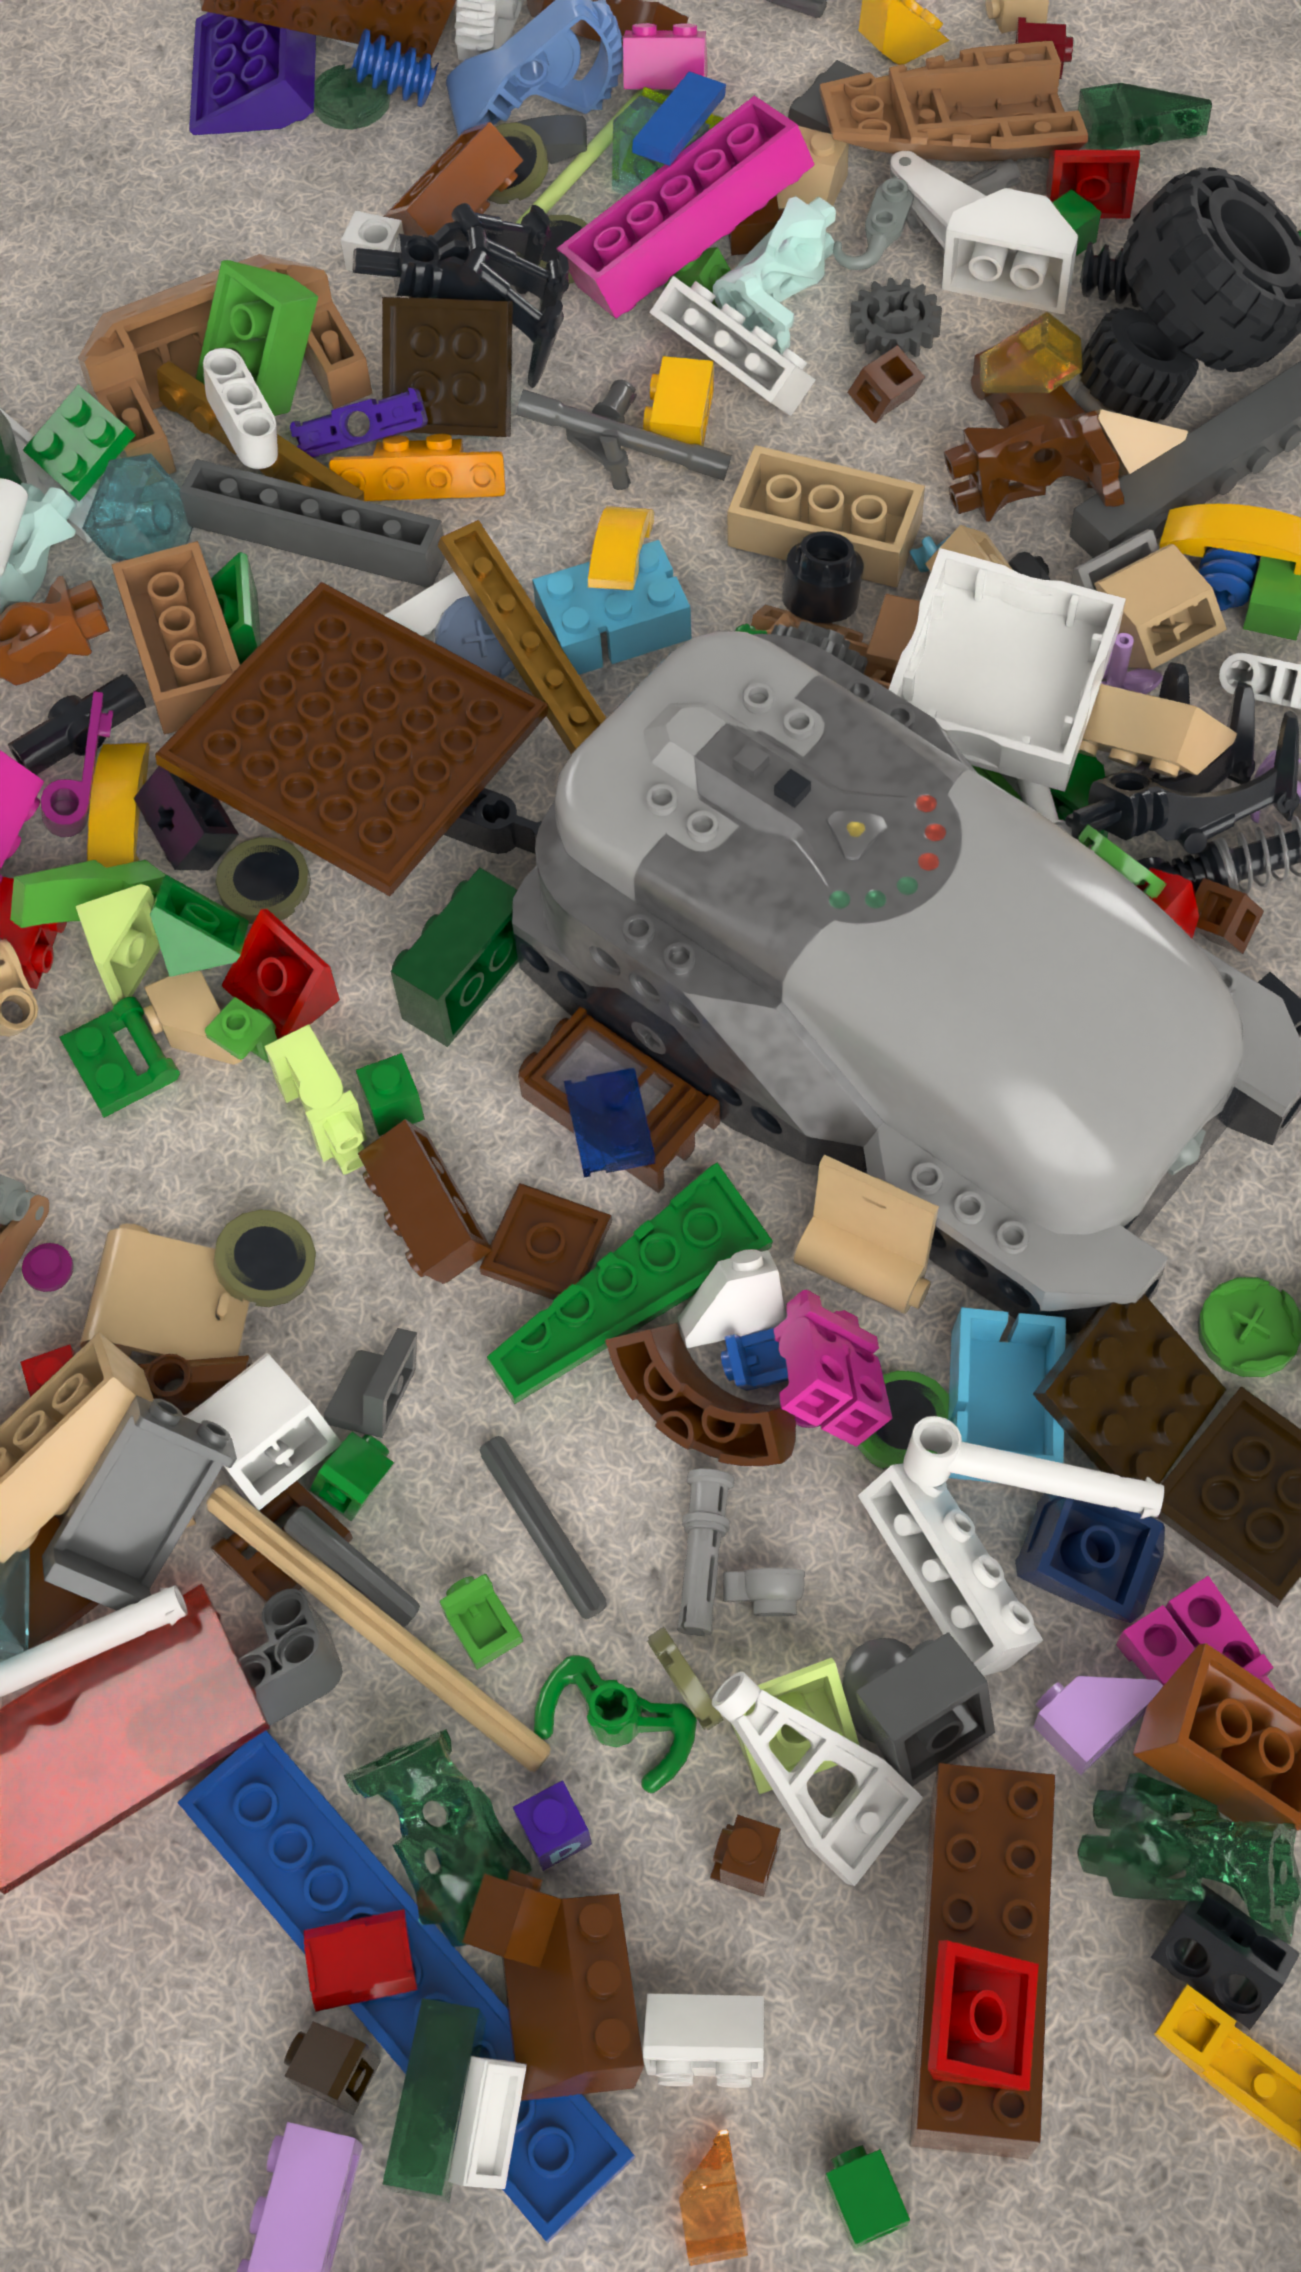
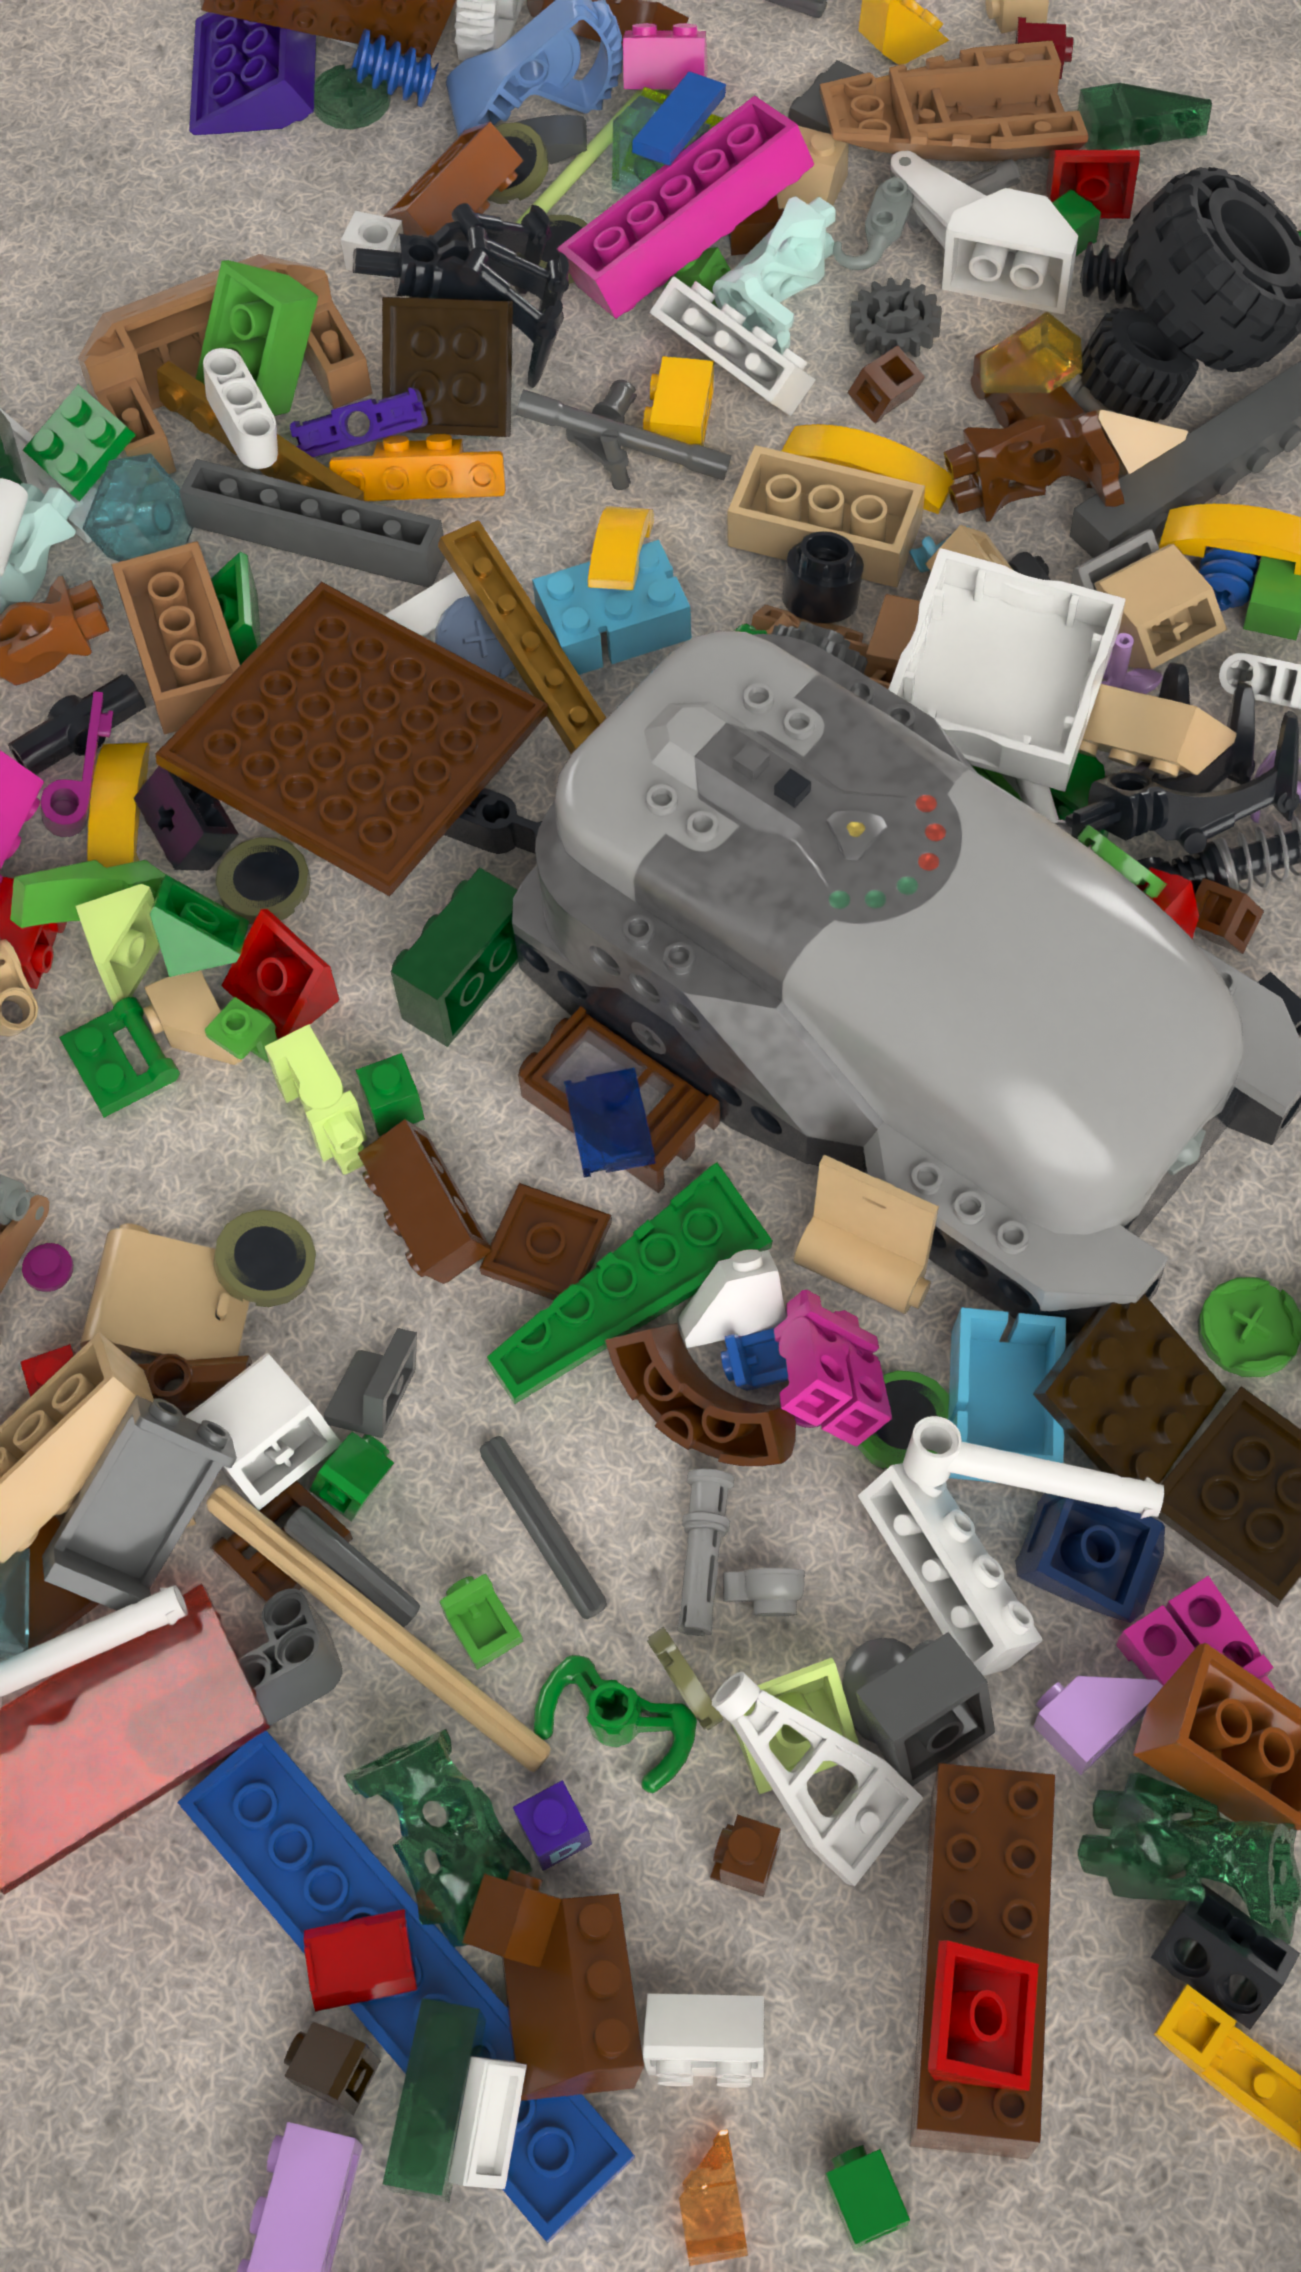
(871, 454): none -> yellow slope

